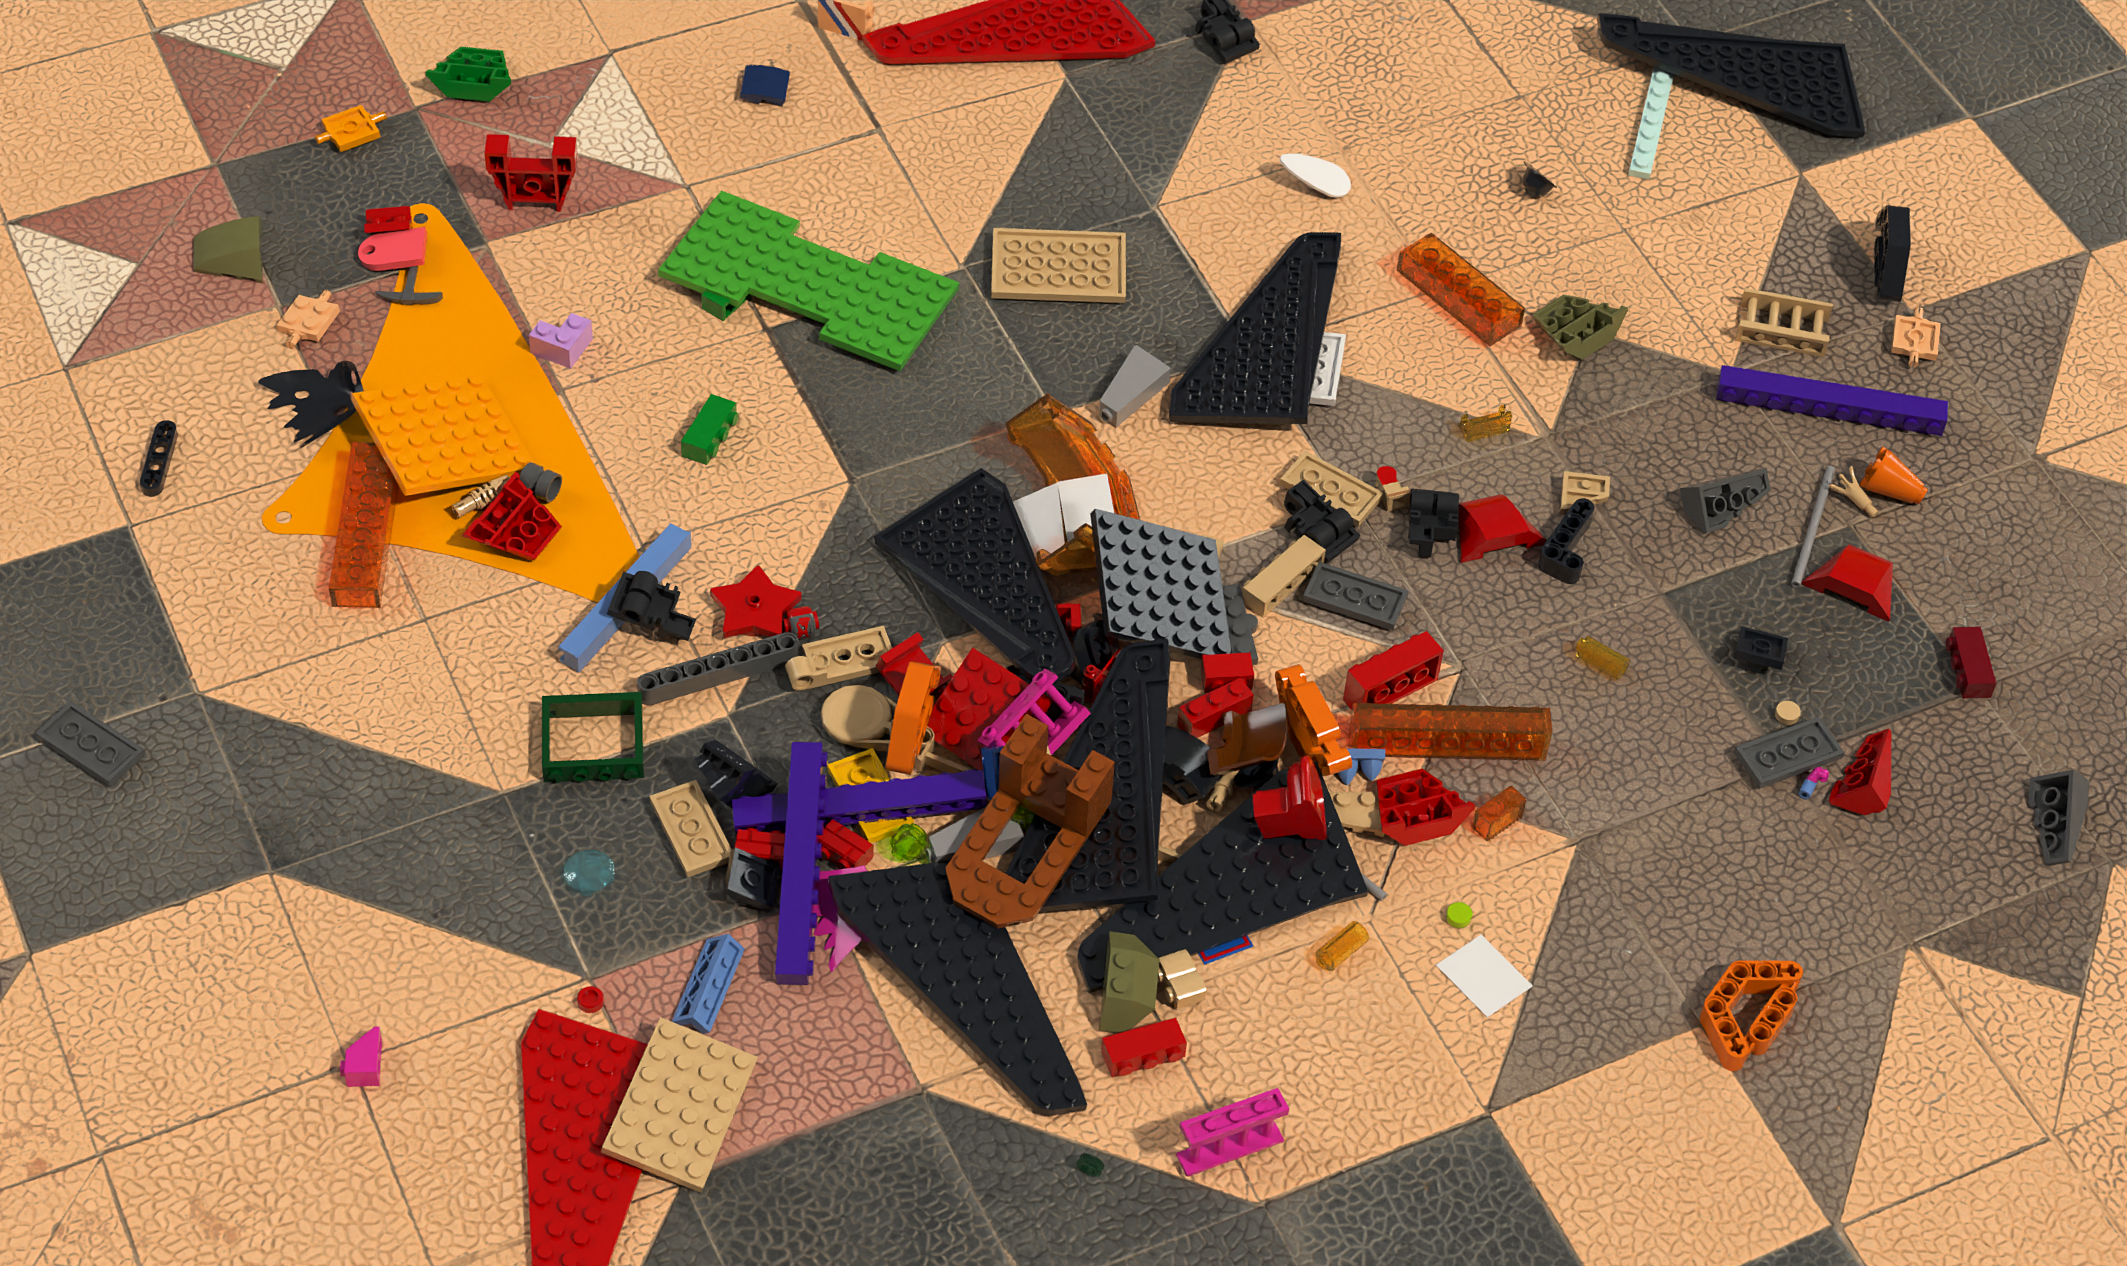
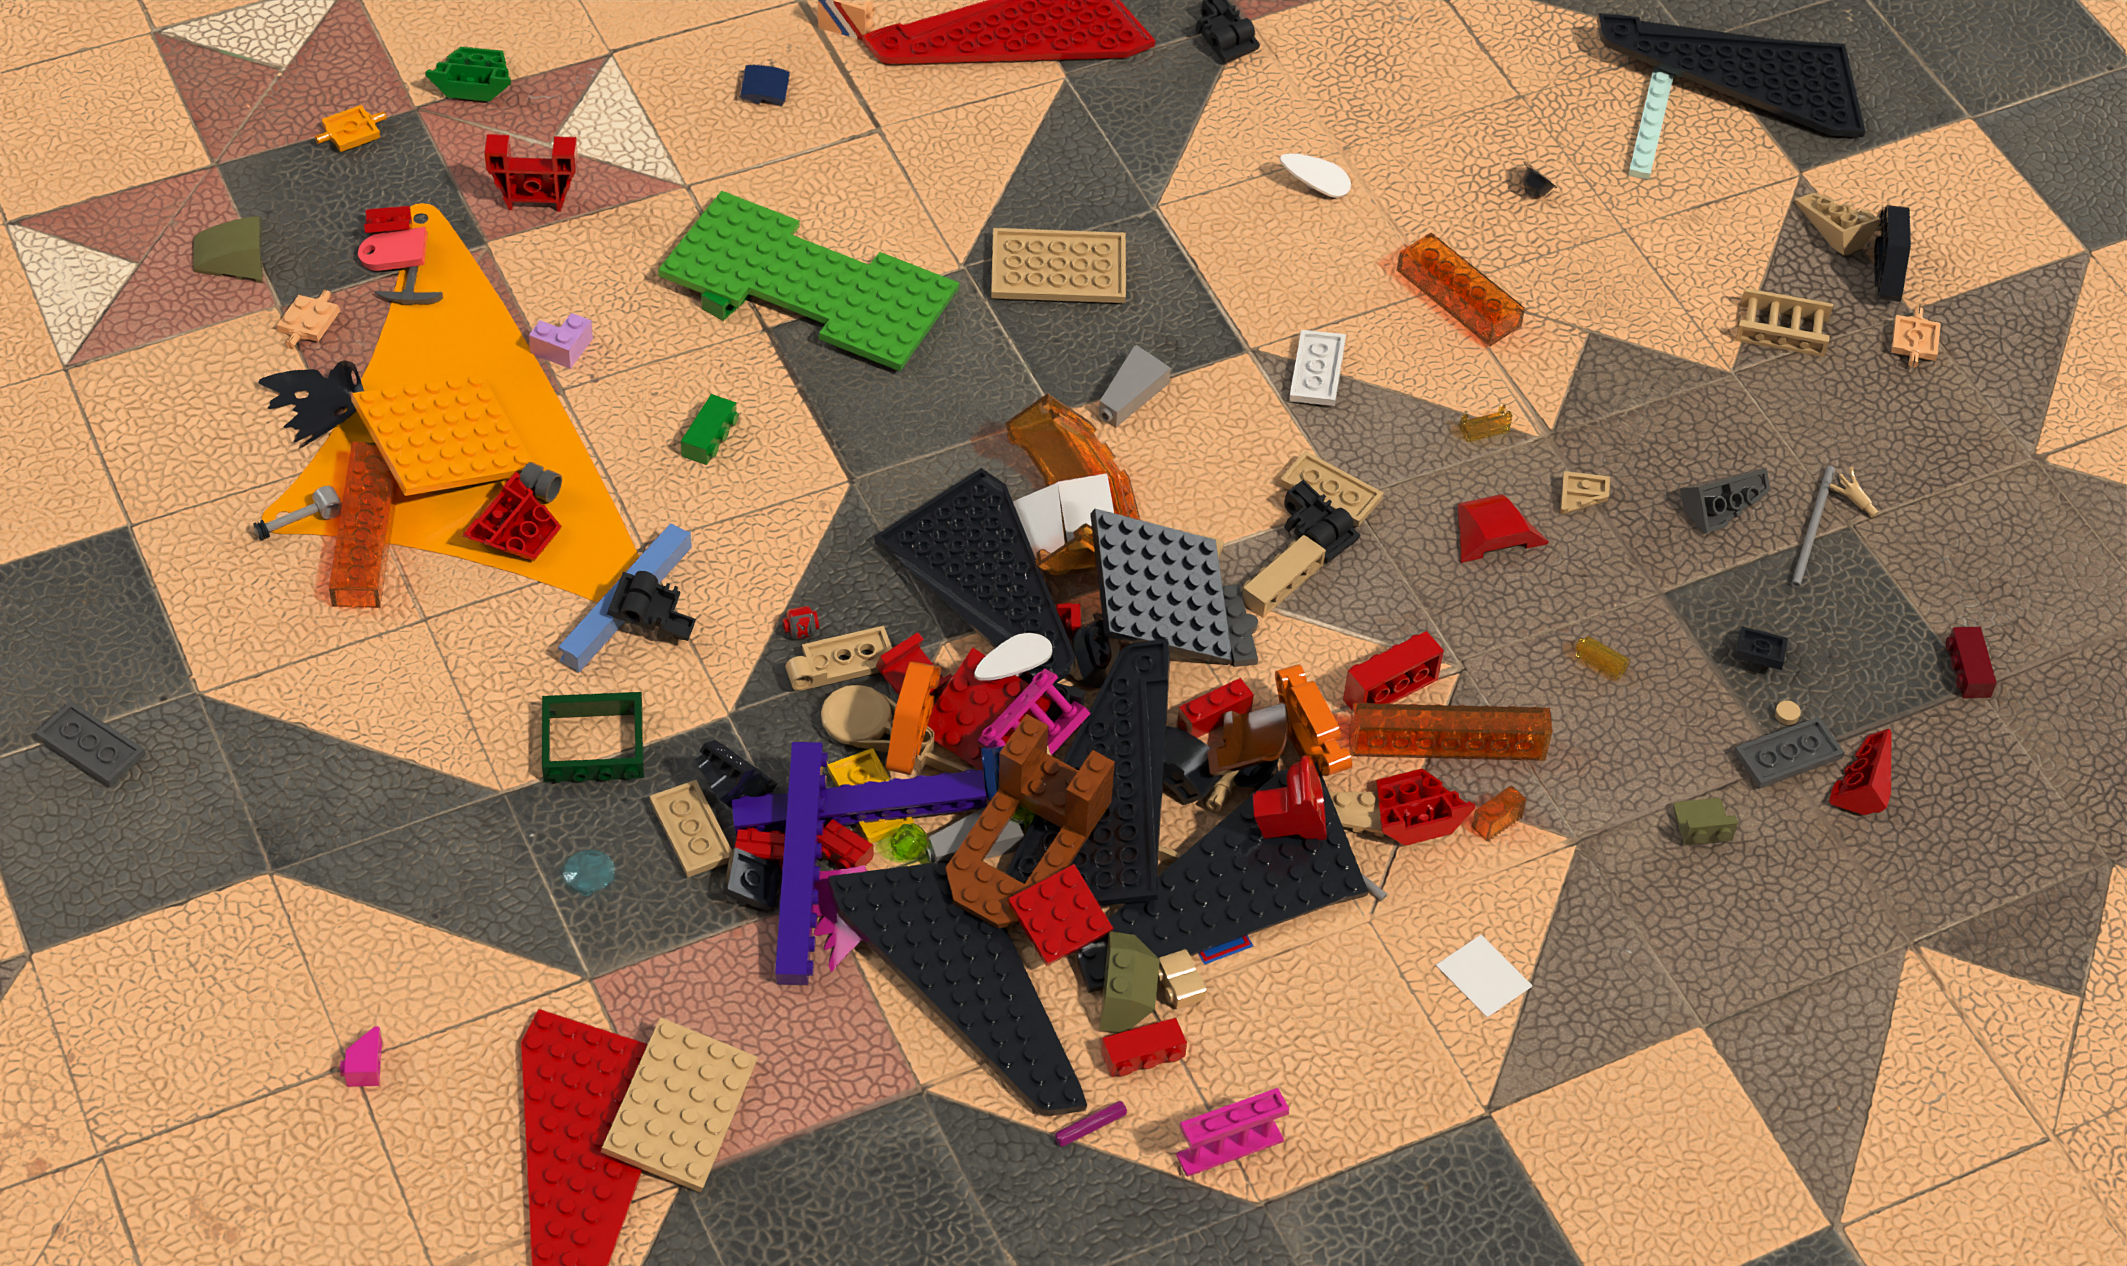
(162, 458): black beam -> none
(325, 502): none -> light grey piece
(481, 497): tan hinge -> none
(590, 999): red tile -> none
(711, 983): medium blue fence -> none
(717, 668): dark grey beam -> none
(754, 605): red plate -> none
(1014, 657): none -> white shield
(1060, 915): none -> red plate
(1090, 1123): none -> magenta axle
(1090, 1165): clear green tile -> none
(1094, 679): red hinge -> none
(1224, 668): red brick -> none
(1270, 348): black wing -> none
(1342, 946): clear yellow brick -> none
(1355, 596): dark grey plate -> none
(1370, 760): medium blue tile -> none
(1394, 495): tan leg -> none
(1432, 517): black plate -> none
(1459, 915): lime tile -> none
(1556, 554): black beam -> none
(1579, 325): olive wedge -> none
(1704, 821): none -> olive bracket
(1780, 980): orange piece -> none
(1817, 774): arm -> none
(1832, 400): dark purple brick -> none
(1839, 224): none -> tan wedge
(1857, 577): red wedge -> none
(1892, 478): orange cone -> none
(2059, 811): dark grey wedge -> none

